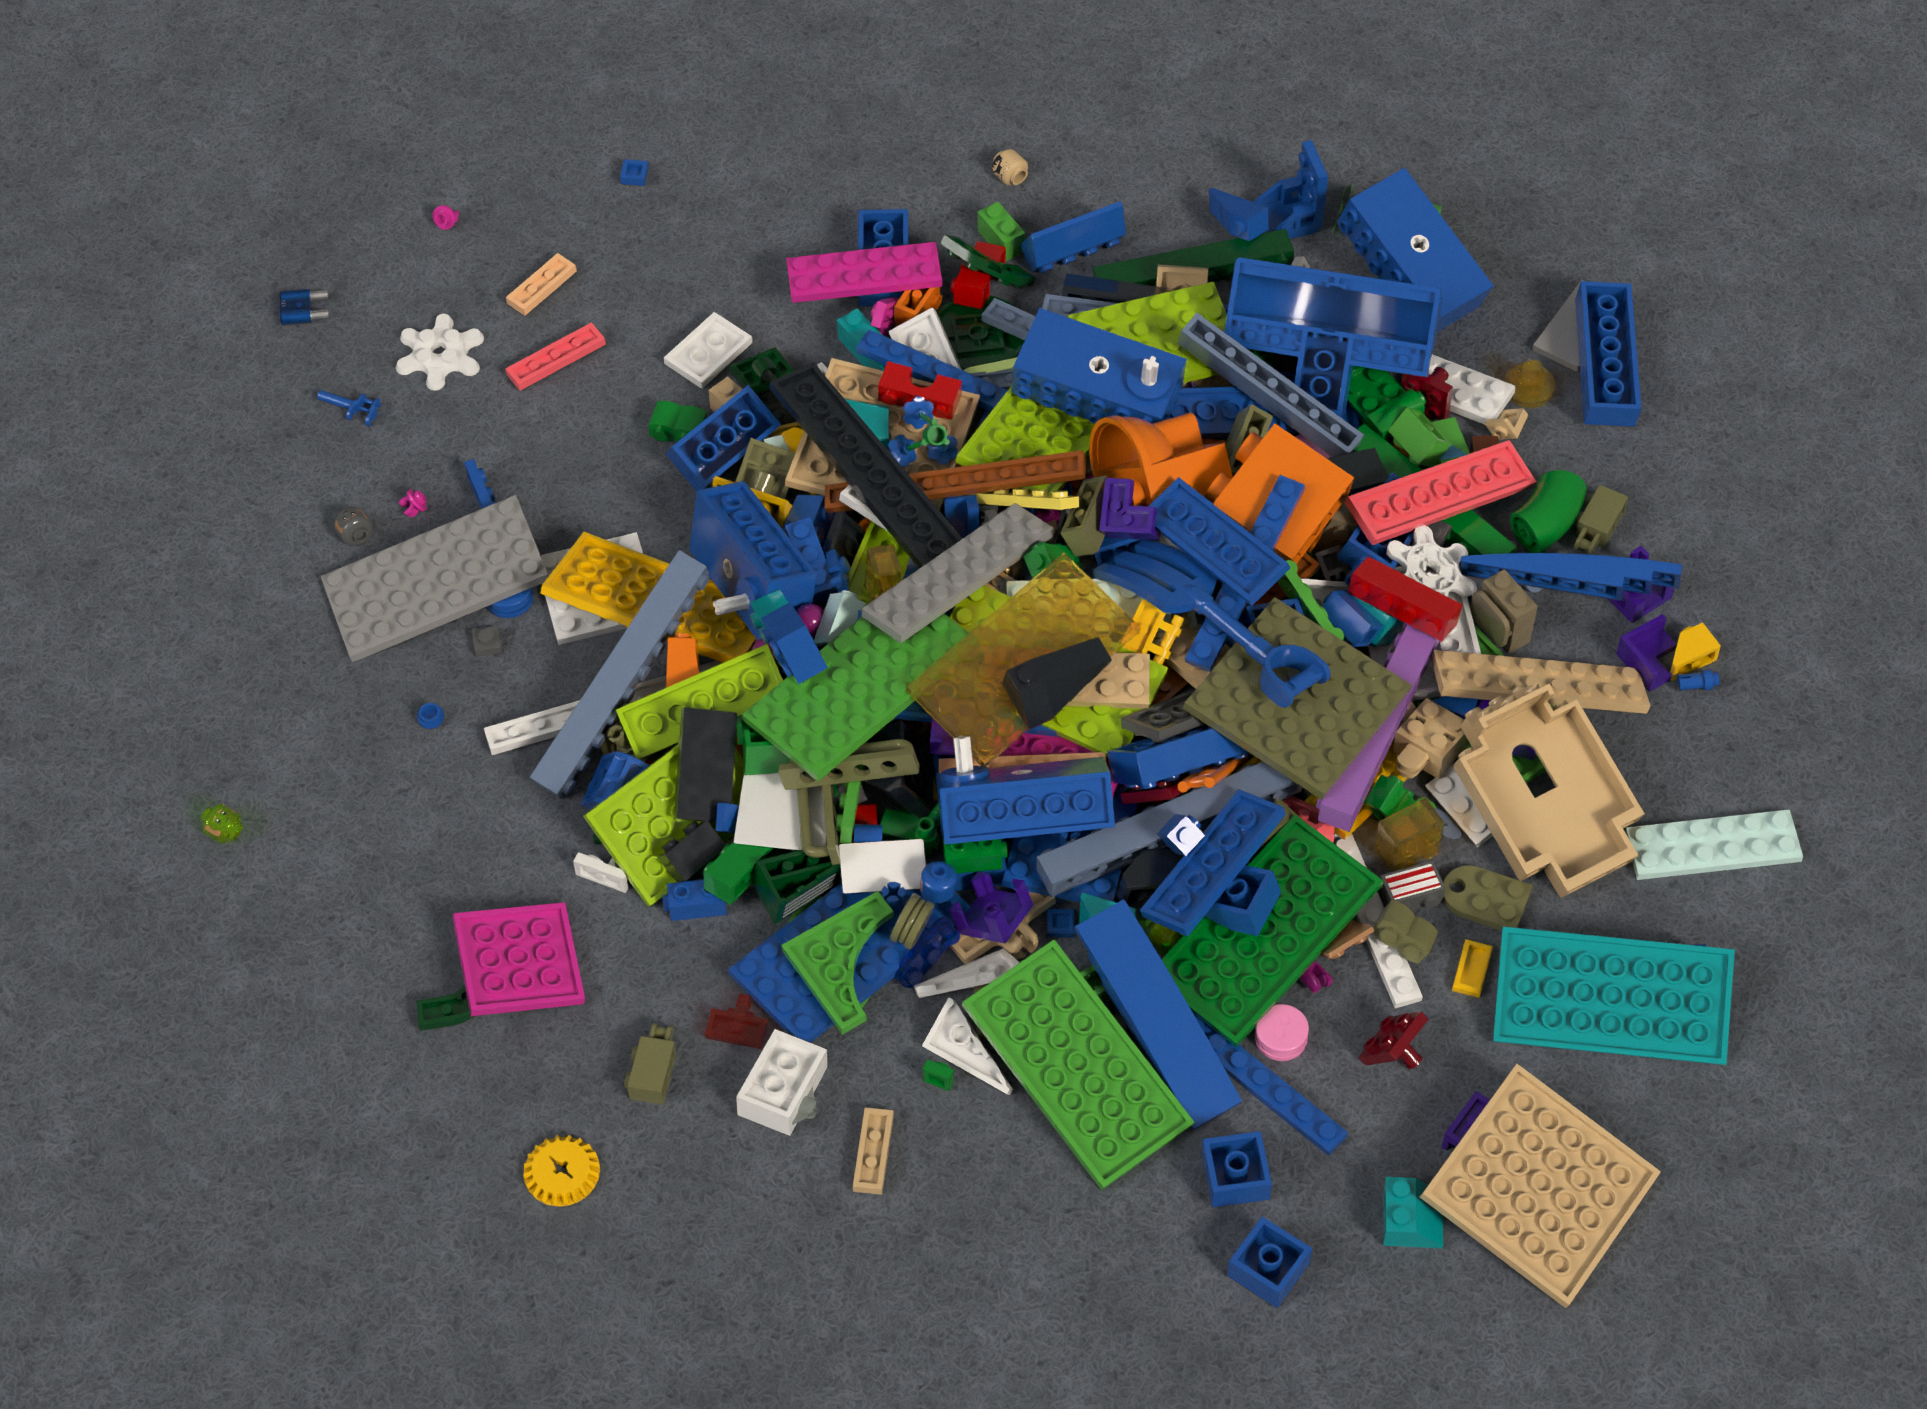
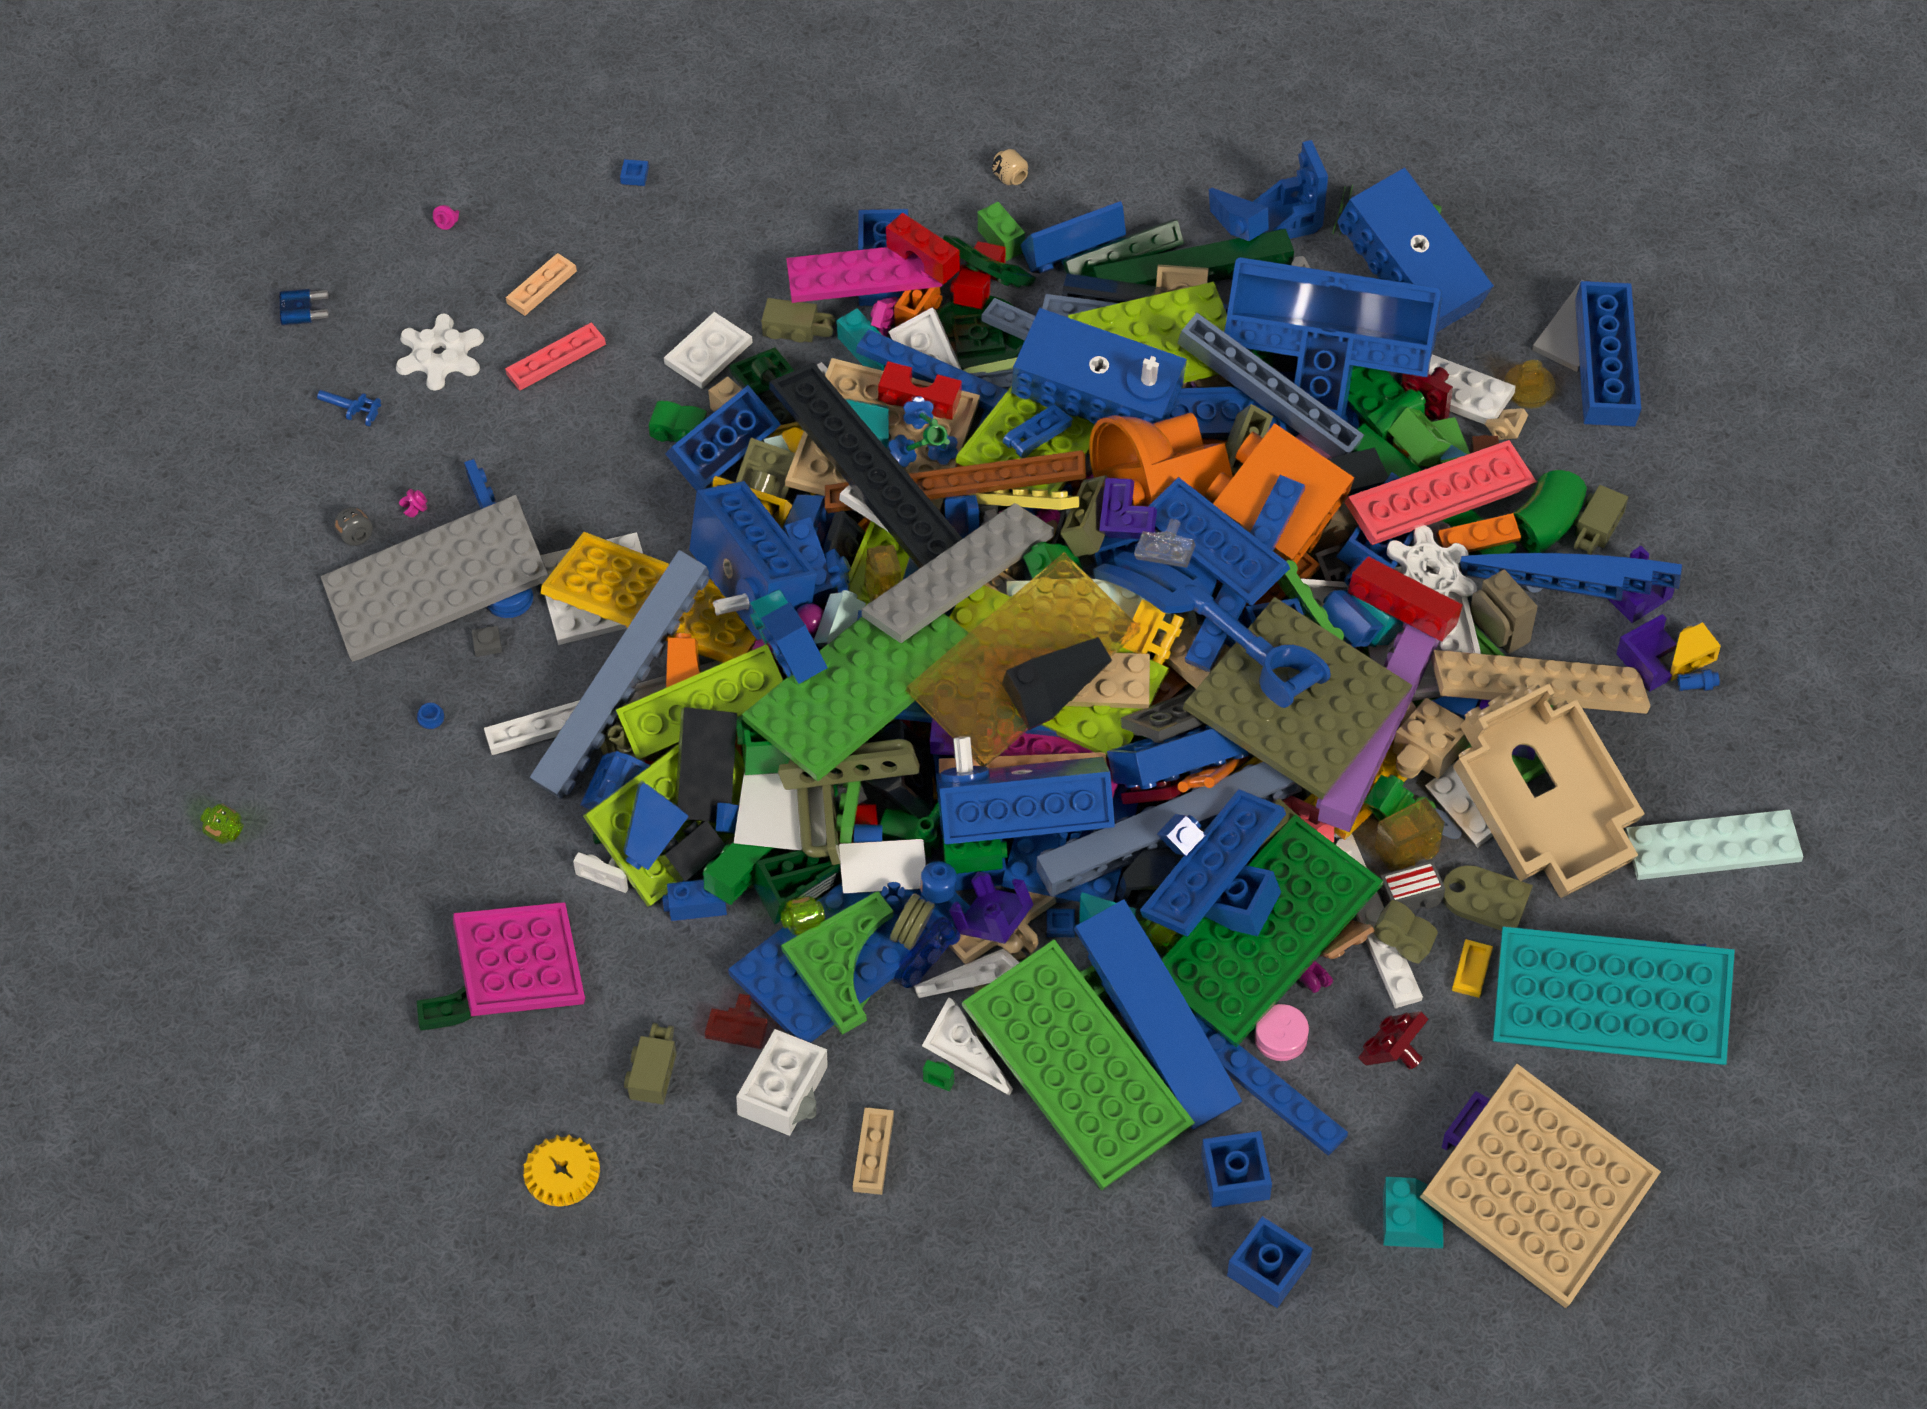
(651, 826): none -> blue slope
(795, 321): none -> olive brick
(802, 915): none -> clear neon green head
(938, 256): none -> red arch
(1037, 430): none -> blue plate
(1134, 246): none -> dark green plate
(1165, 546): none -> clear plate
(1481, 534): none -> orange plate

